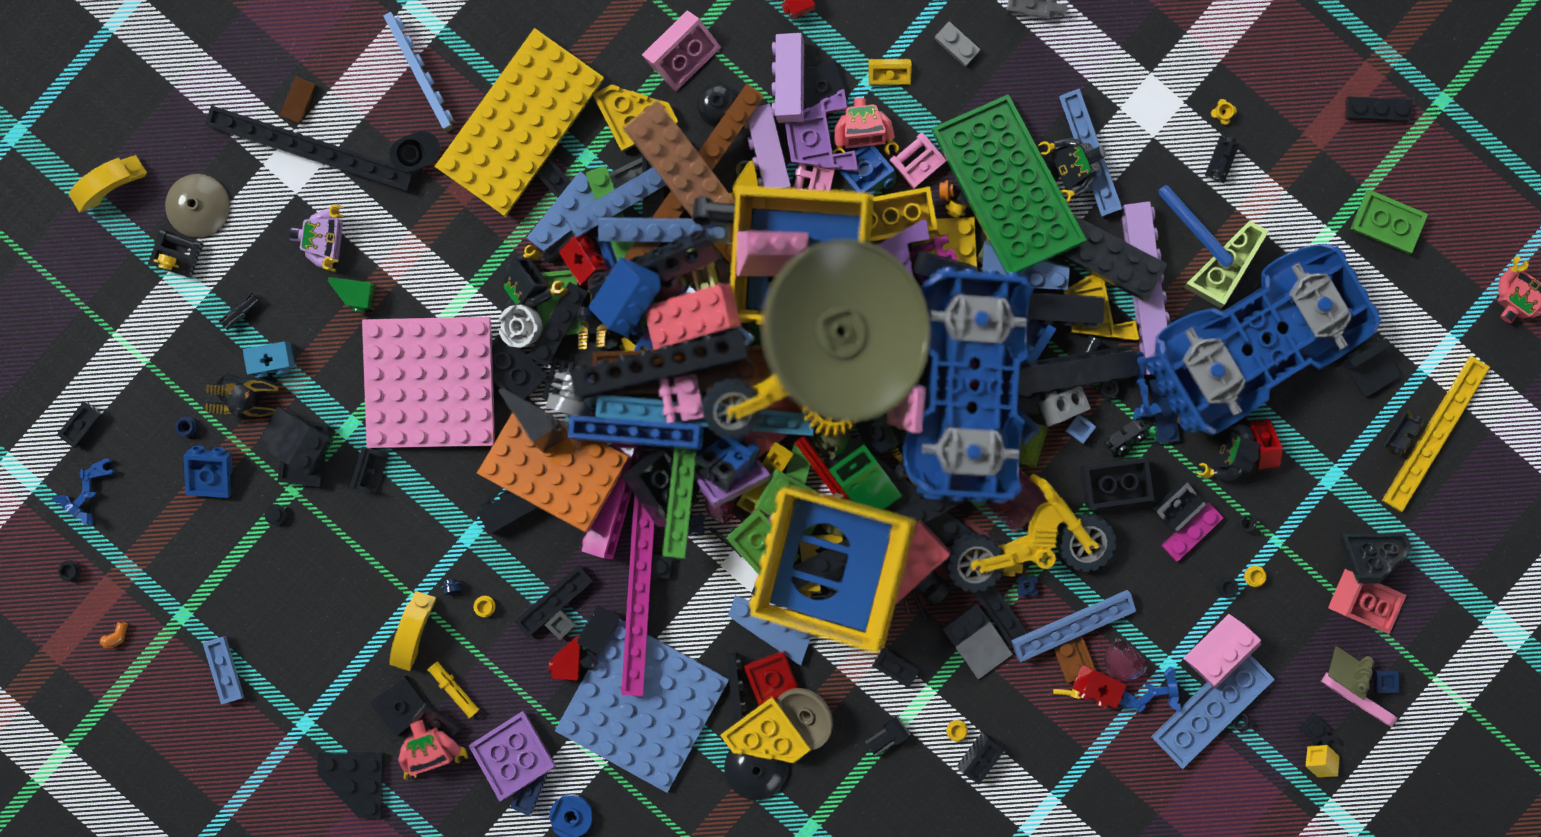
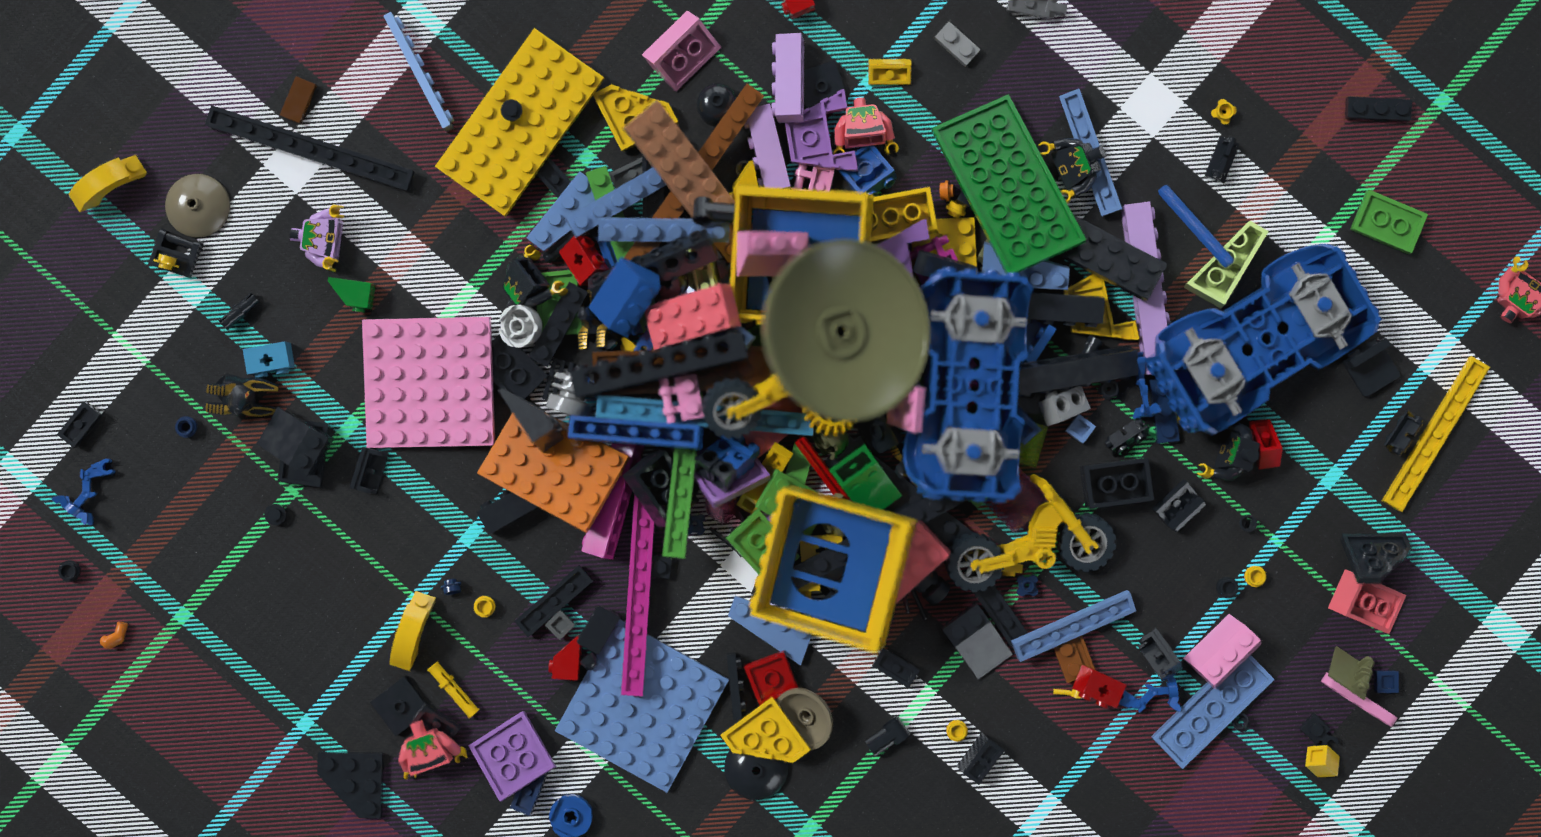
(208, 472): blue plate -> none
(223, 670): medium blue plate -> none
(414, 151): black piece -> none
(511, 110): none -> black plate
(923, 165): bright pink plate -> none
(1123, 661): clear pink cylinder -> none
(1159, 655): none -> black hinge
(1192, 532): dark pink plate -> none

